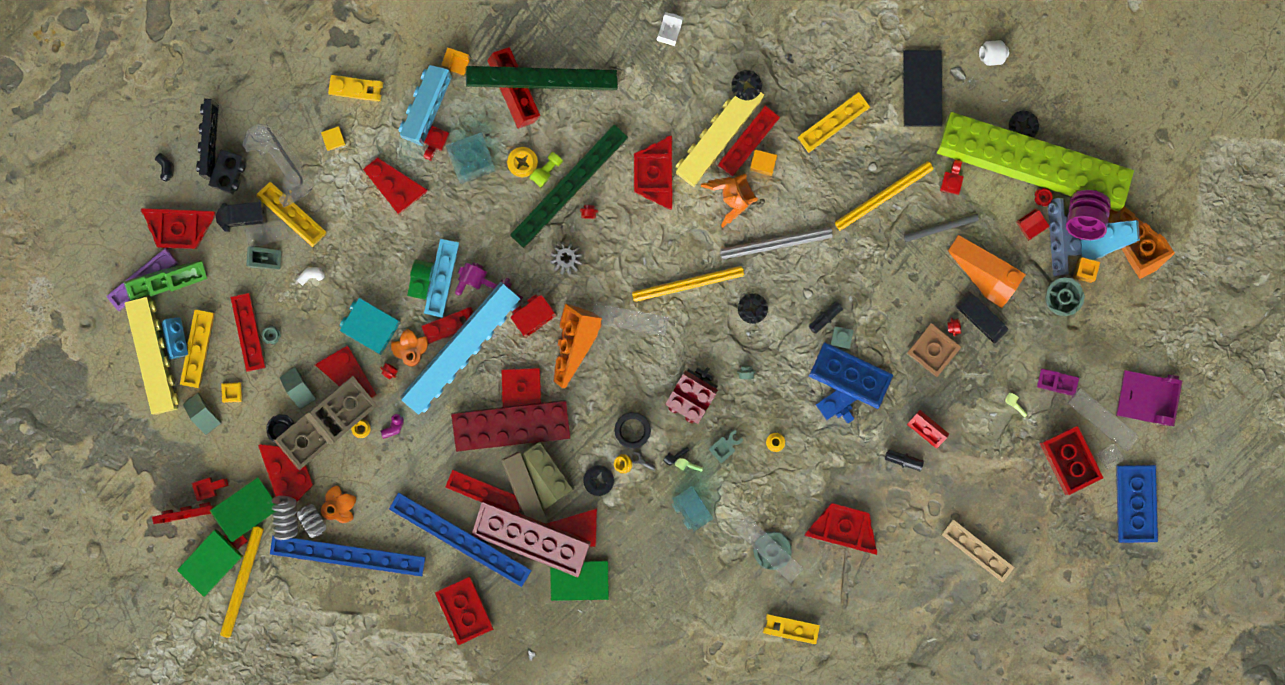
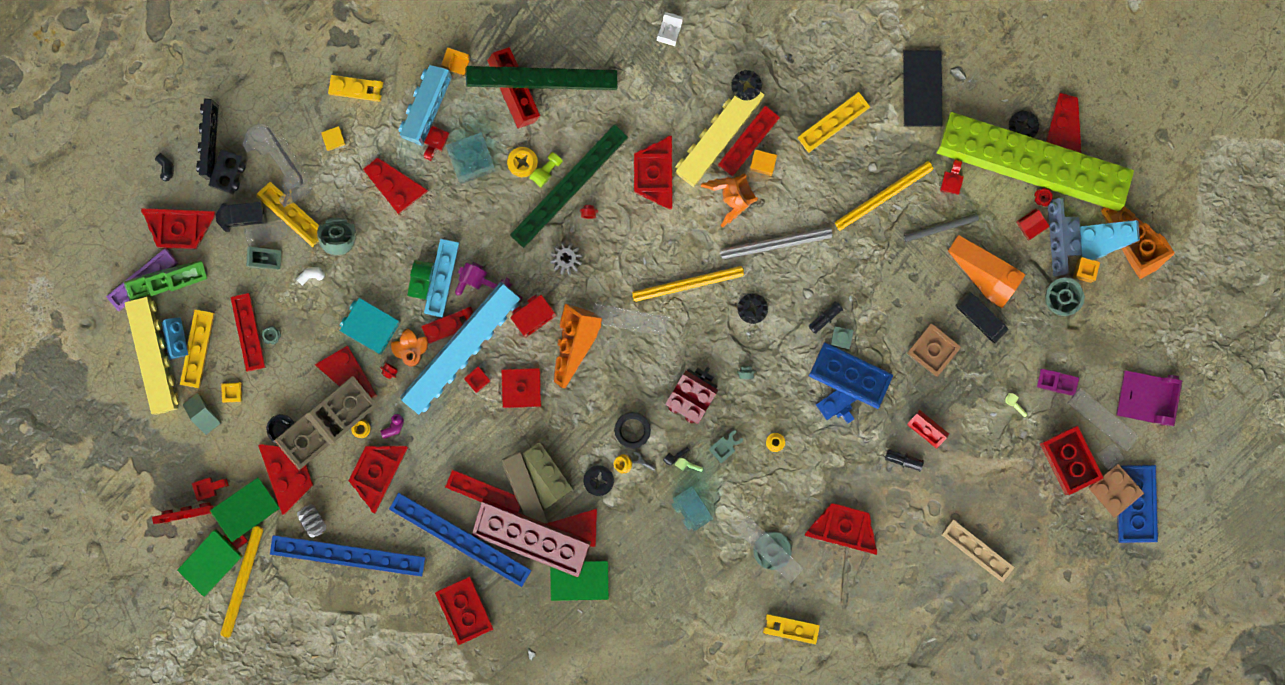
(285, 517): light grey piece -> none
(297, 388): sand green slope -> none
(336, 236): none -> sand green cylinder
(340, 503): orange plate -> none
(375, 472): none -> red wing
(477, 379): none -> red plate
(510, 425): dark red plate -> none
(954, 326): red plate -> none
(993, 52): white head -> none
(1065, 123): none -> red wing
(1088, 215): magenta wheel -> none
(1116, 490): none -> medium nougat plate

